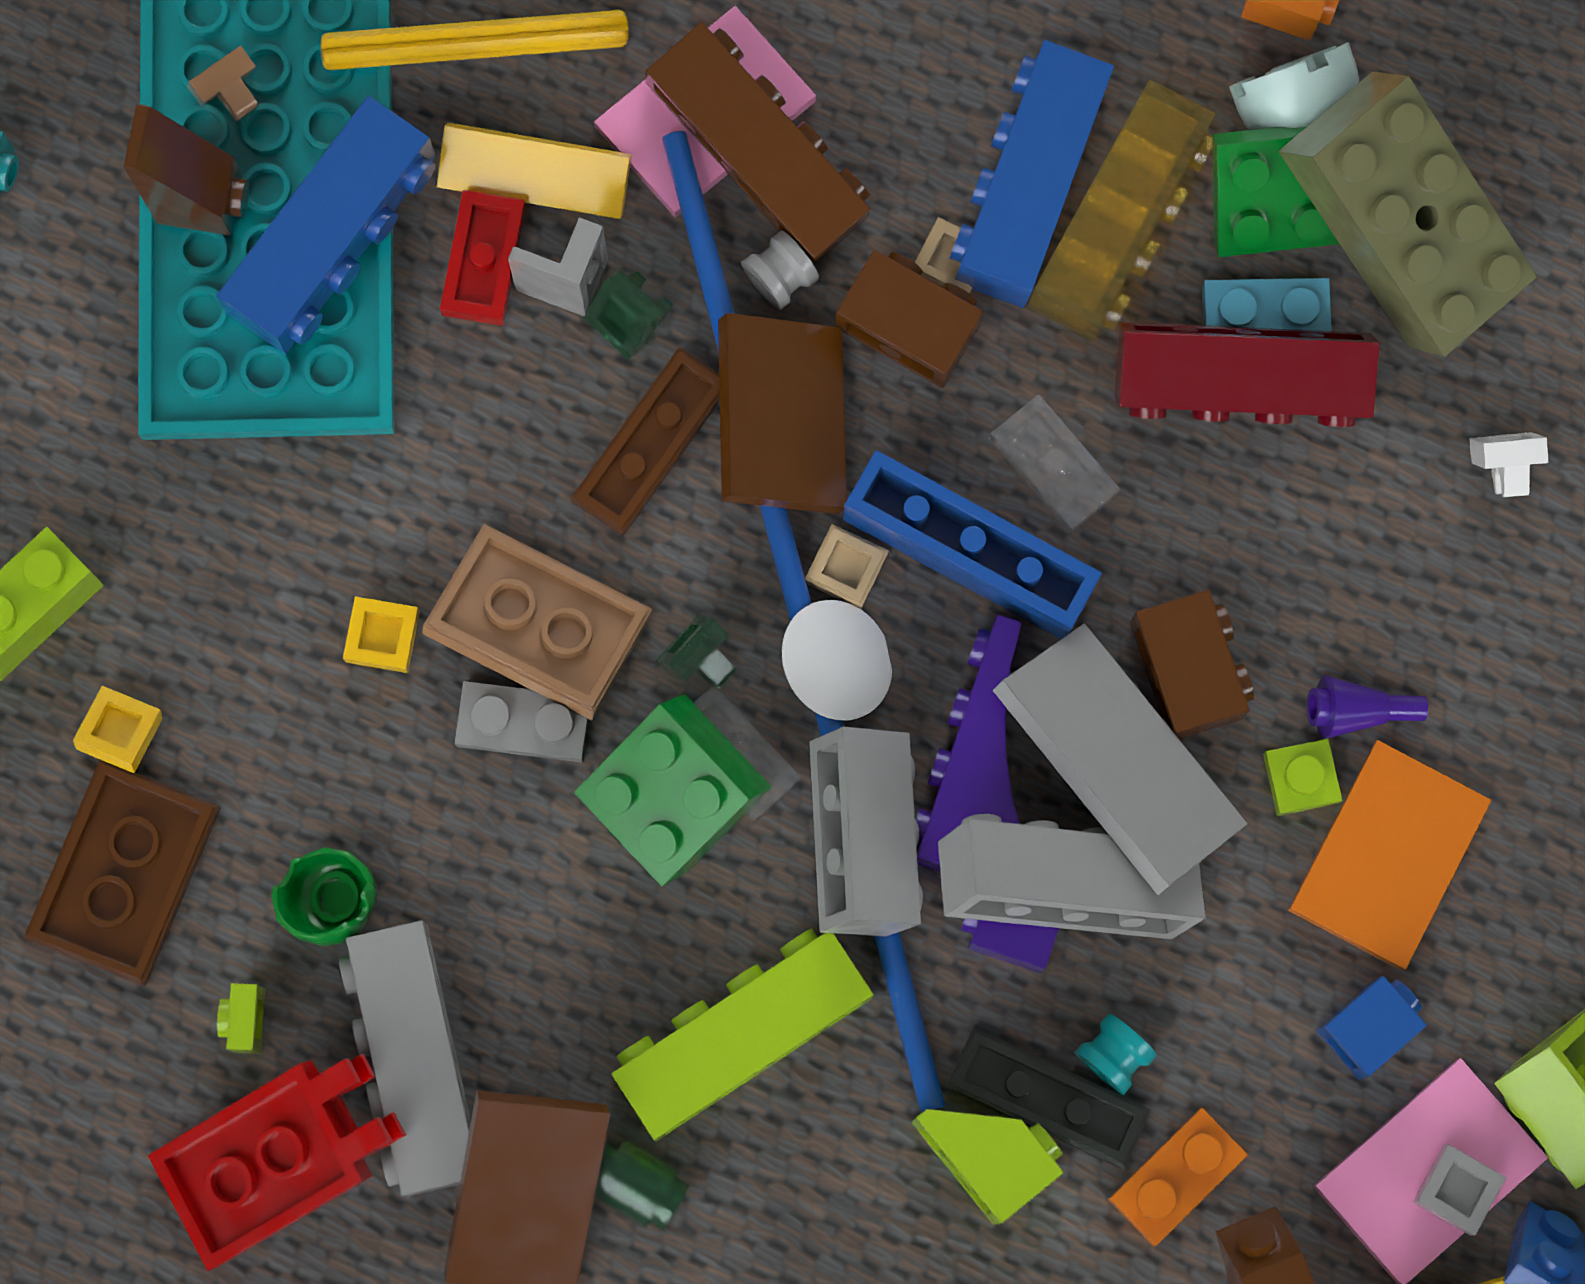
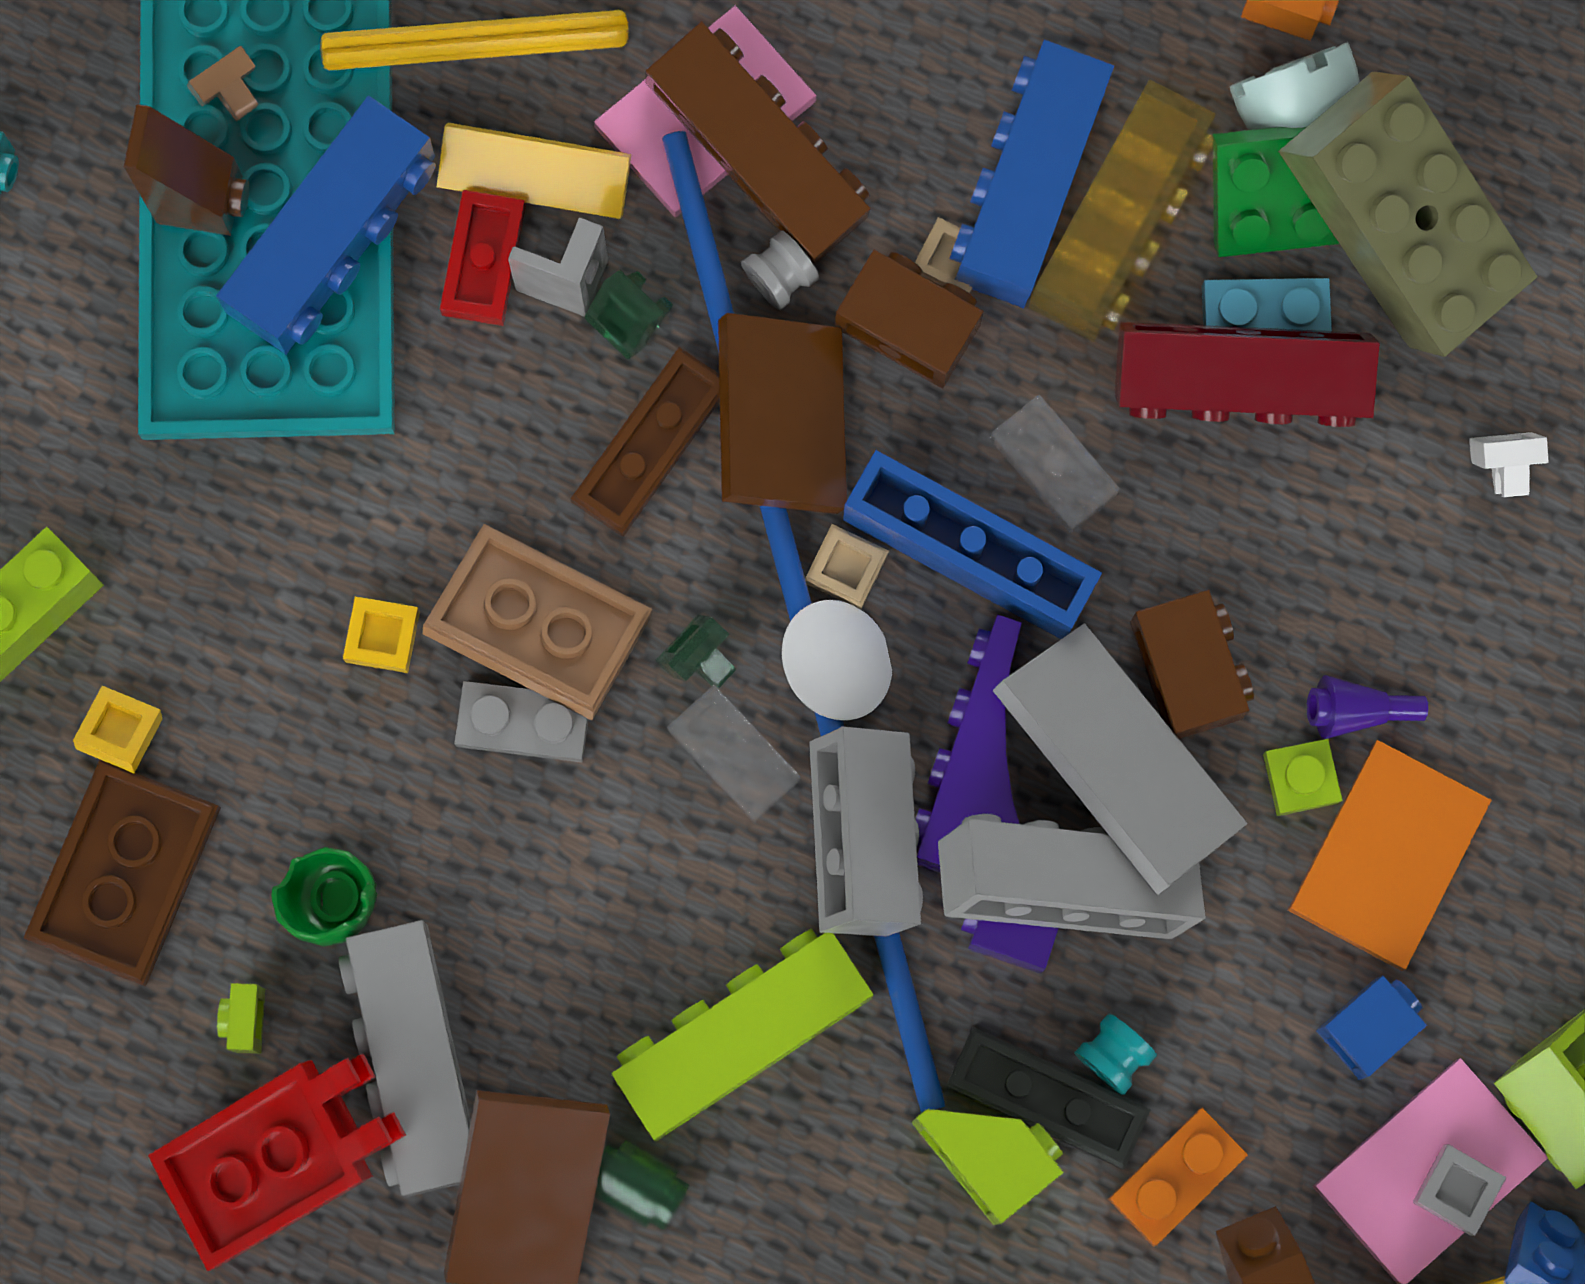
(672, 789): green brick -> none

